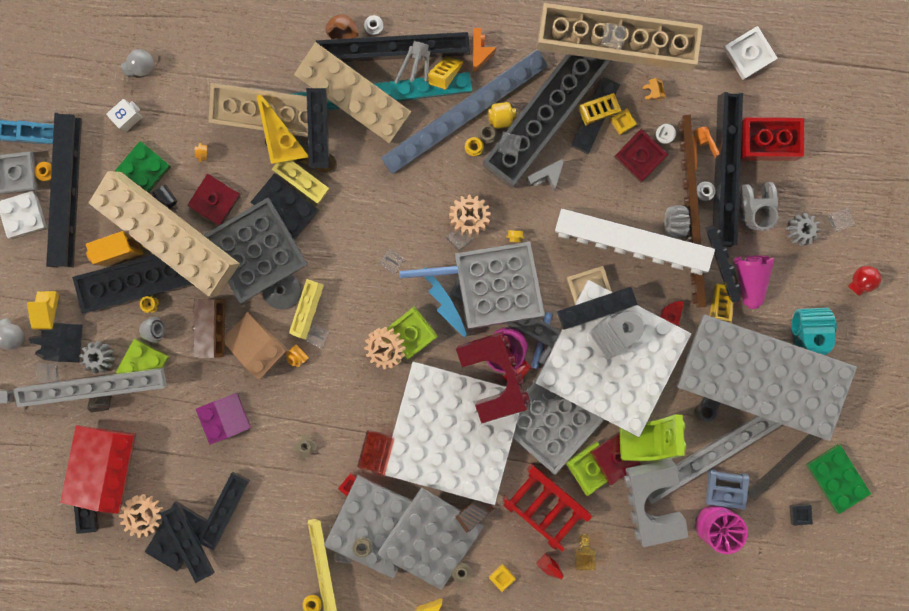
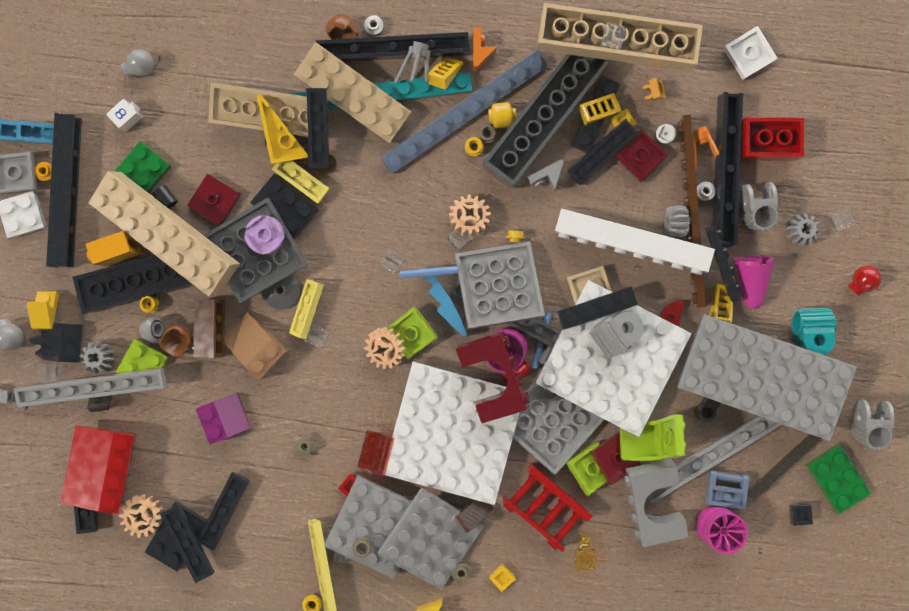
(176, 340): none -> dark orange hair
(201, 152): light orange plate -> none
(264, 234): none -> lavender tile
(296, 356): light orange plate -> none
(510, 144): clear tile -> none
(550, 566): red slope -> none
(602, 151): none -> black plate
(866, 421): none -> light grey piece

